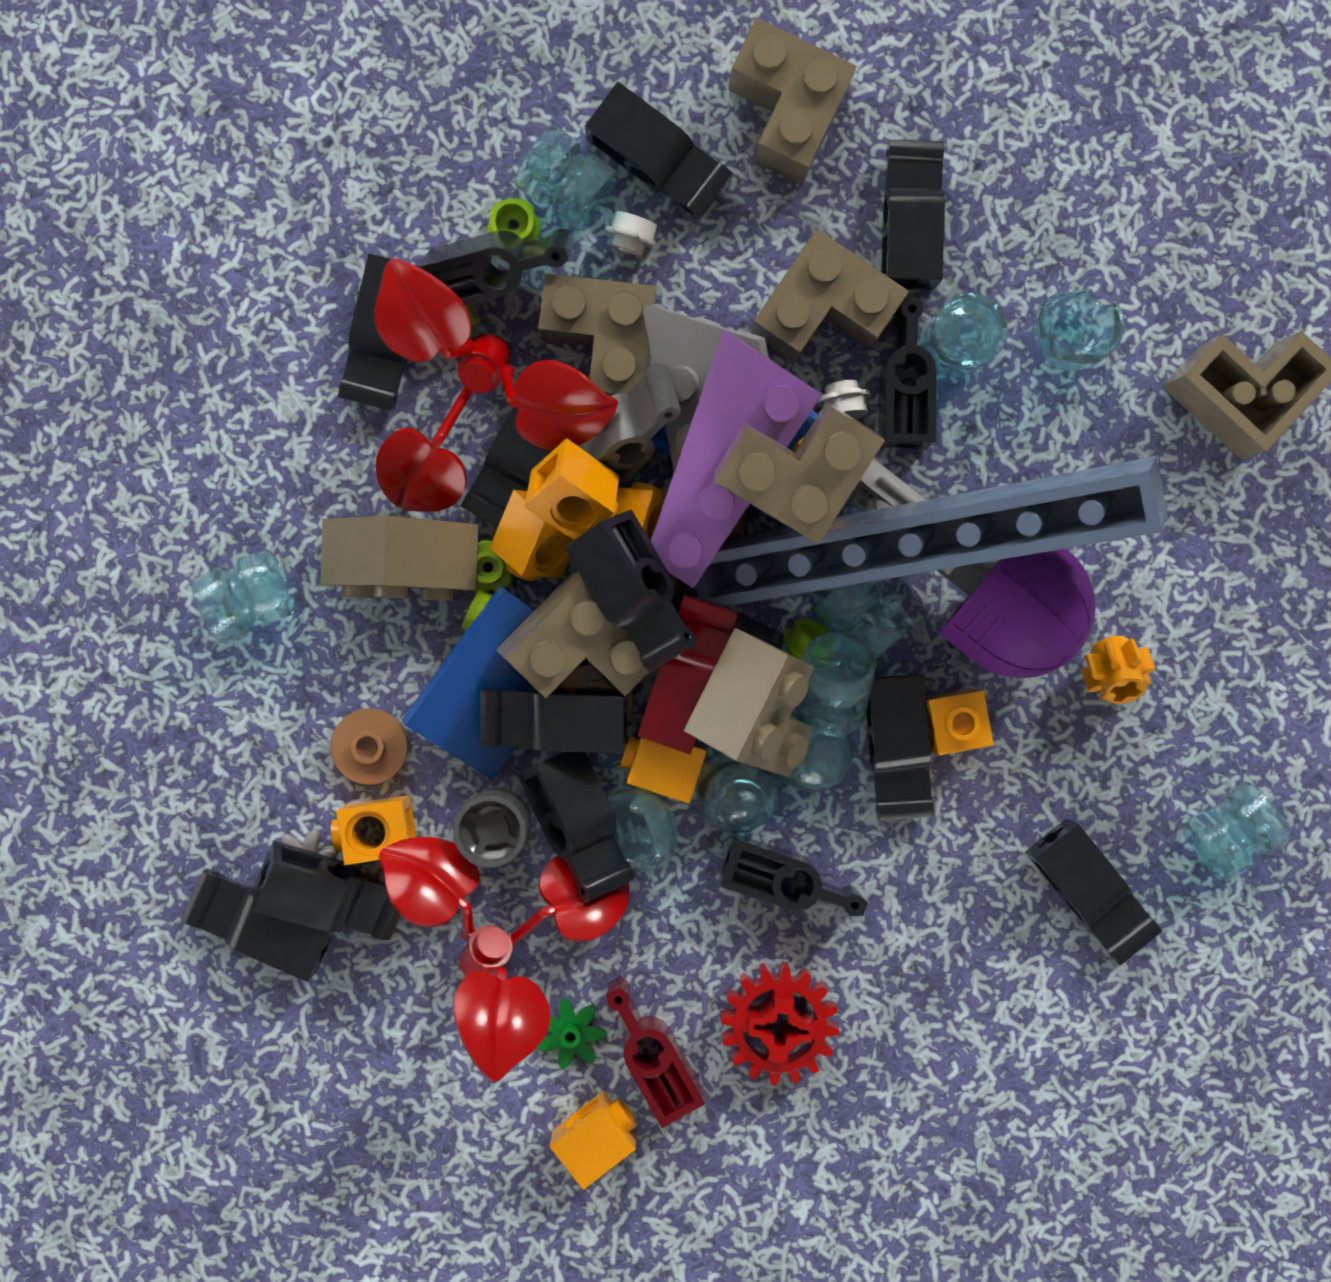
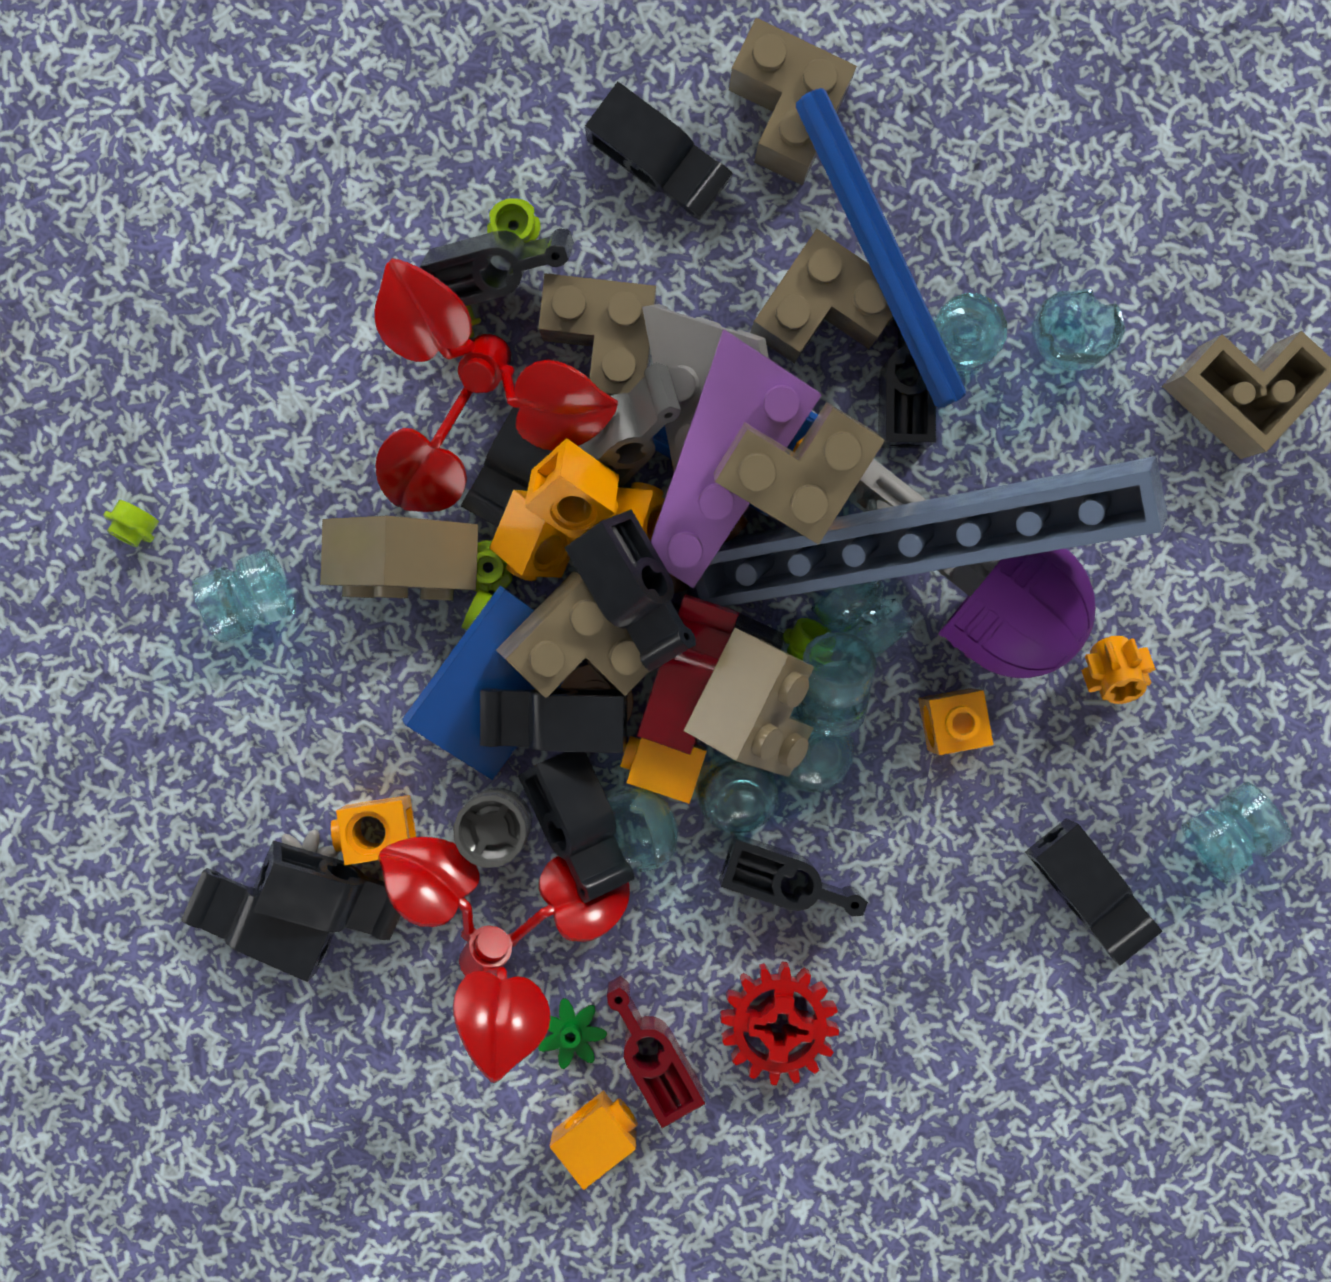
(130, 523): none -> lime plate
(369, 746): medium nougat piece -> none
(371, 368): black piece -> none
(583, 188): clear light blue wheel -> none
(631, 233): white plate -> none
(846, 397): white plate -> none
(880, 248): none -> blue axle
(900, 747): black piece -> none
(913, 214): black piece -> none

